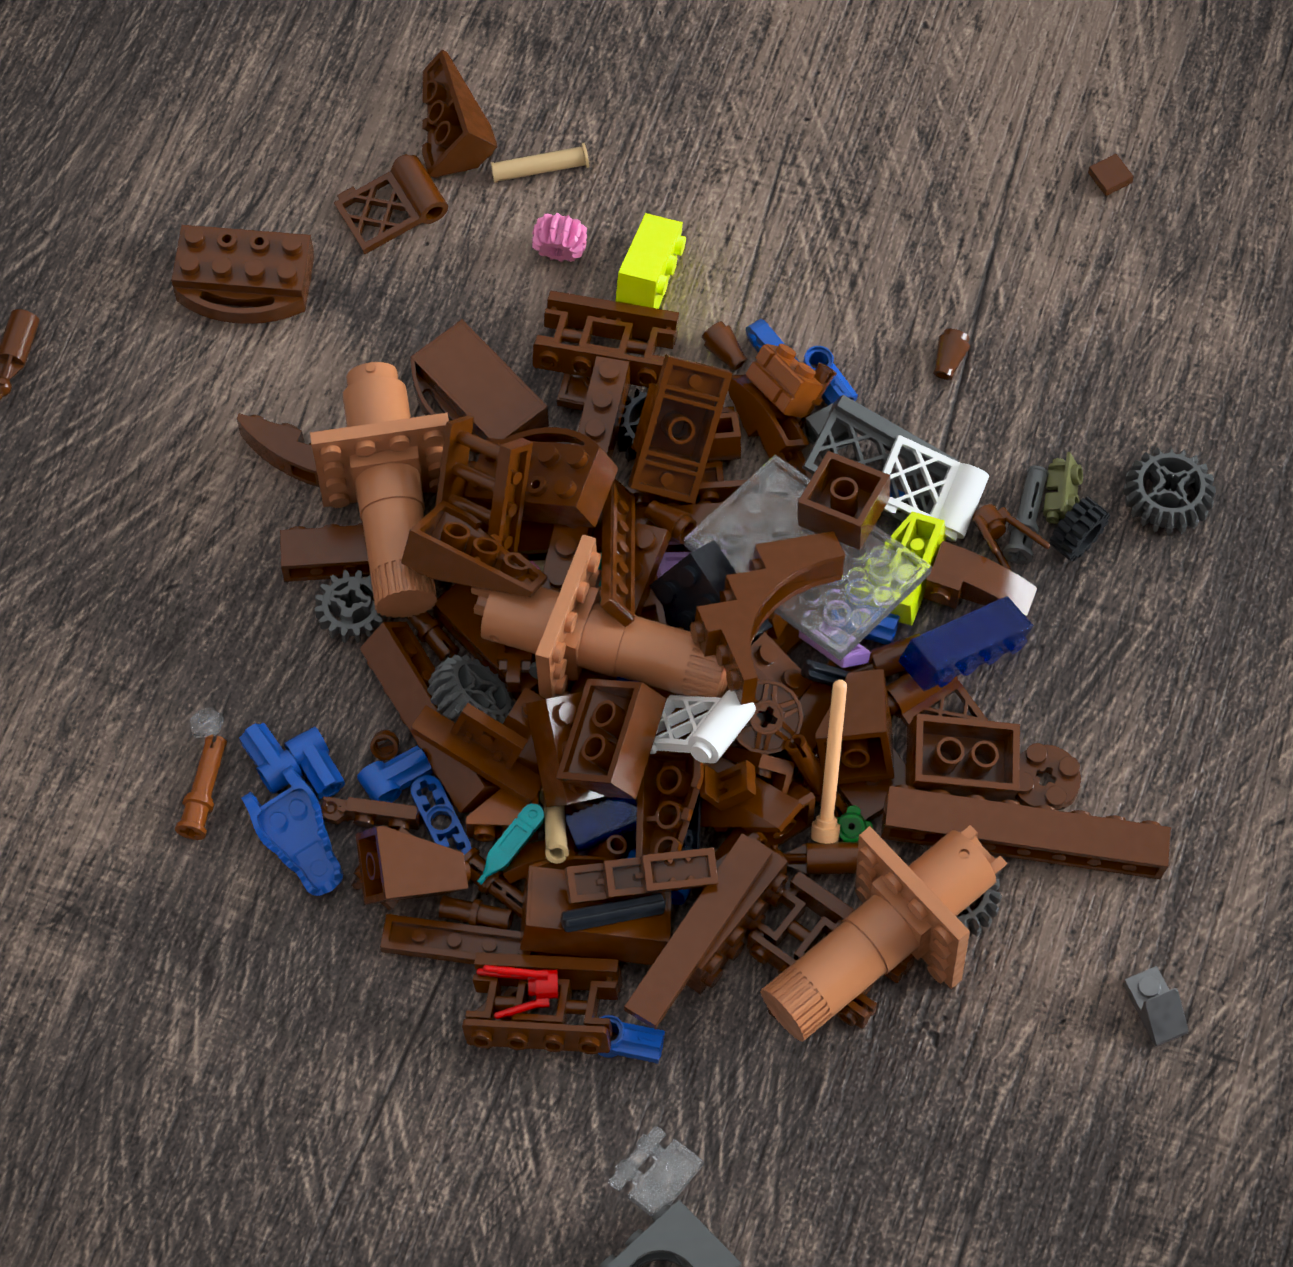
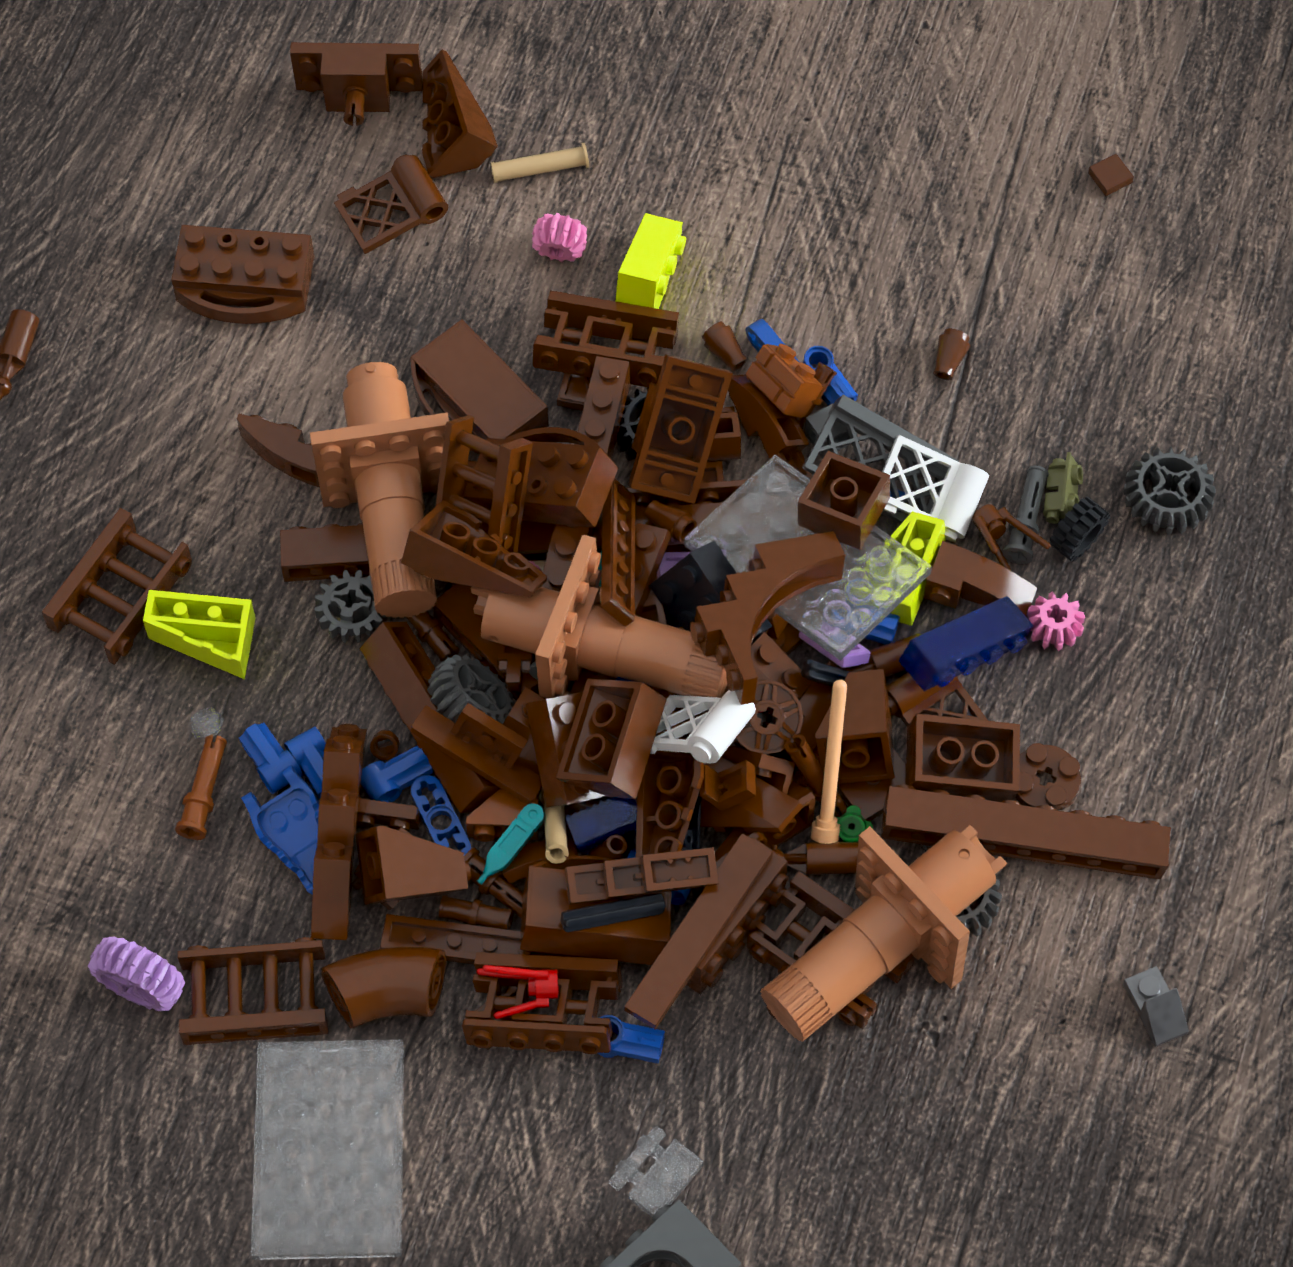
(101, 559): none -> reddish brown fence
(136, 973): none -> lavender gear
(203, 627): none -> neon yellow wedge
(271, 1021): none -> reddish brown fence
(328, 1150): none -> clear plate
(337, 832): none -> reddish brown arch
(356, 75): none -> reddish brown brick
(386, 983): none -> reddish brown brick
(1067, 618): none -> bright pink gear

